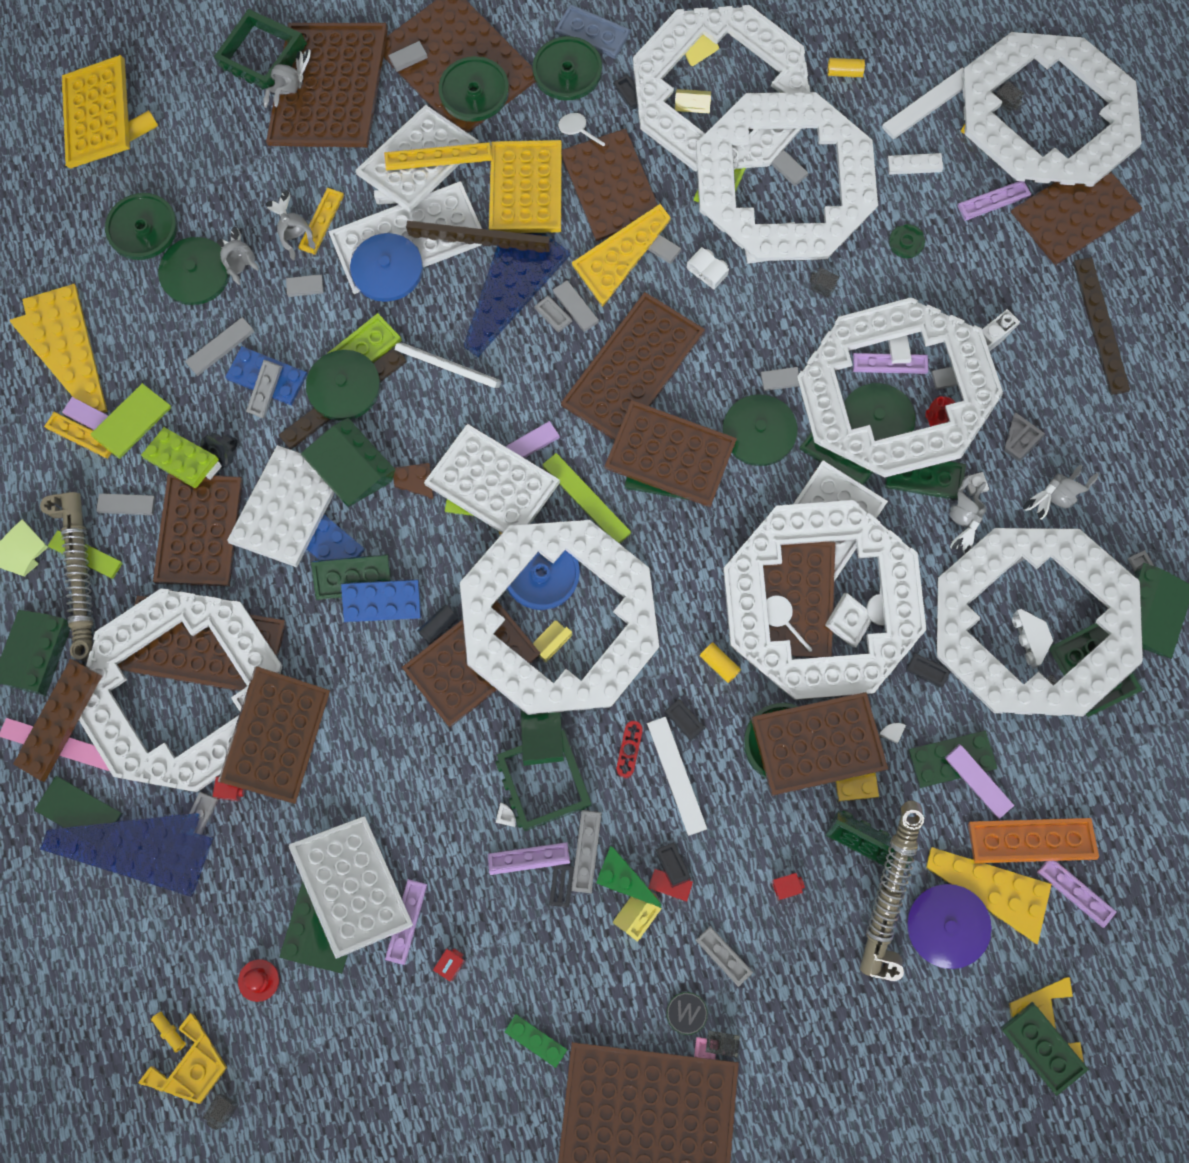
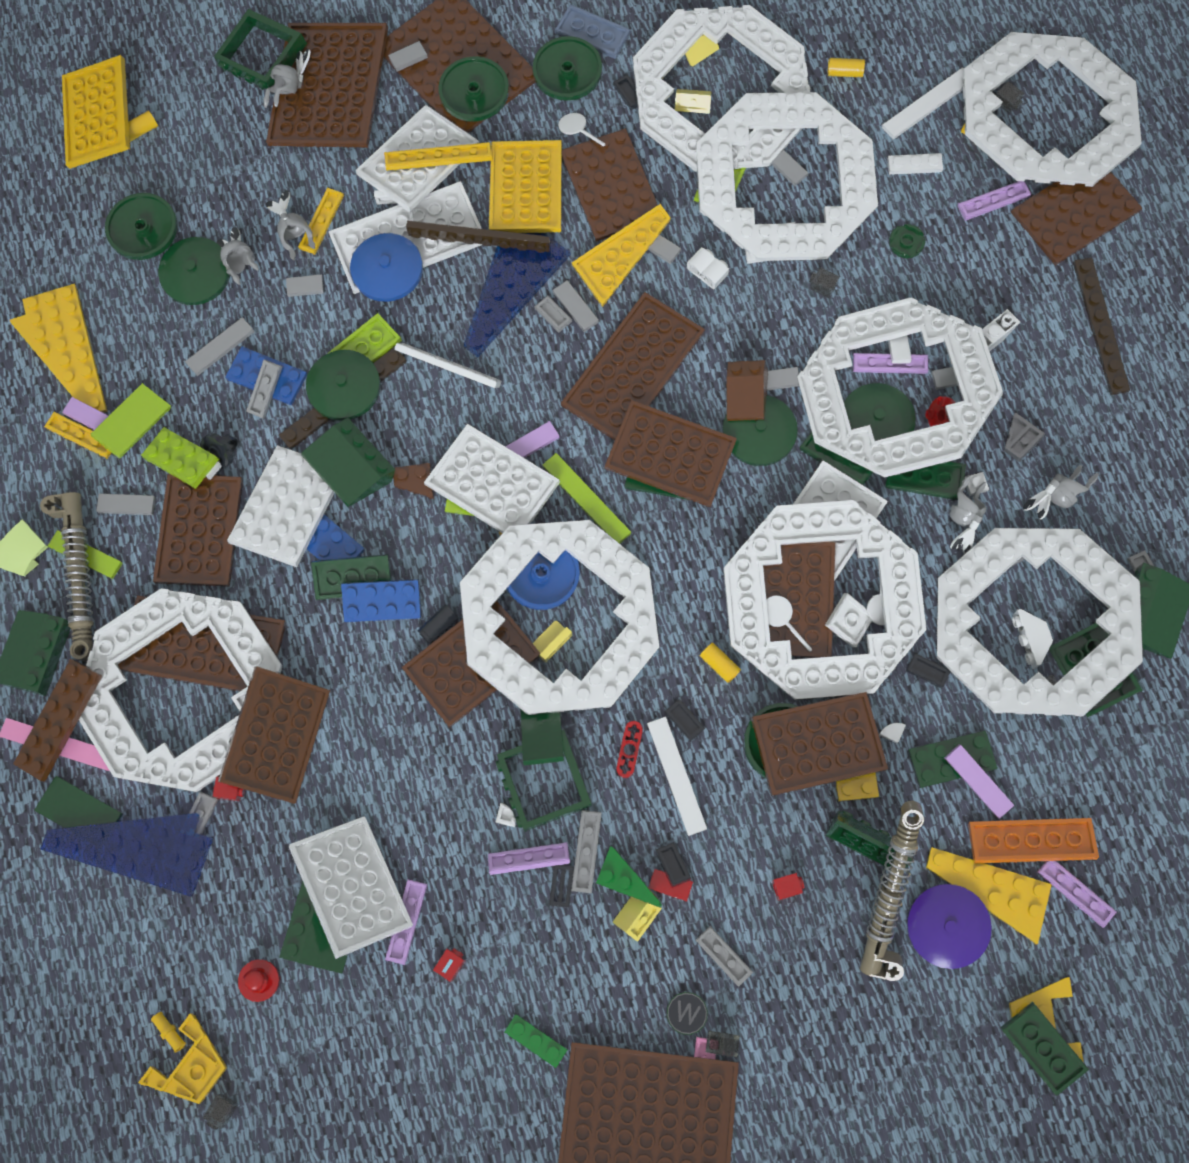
(746, 390): none -> reddish brown slope

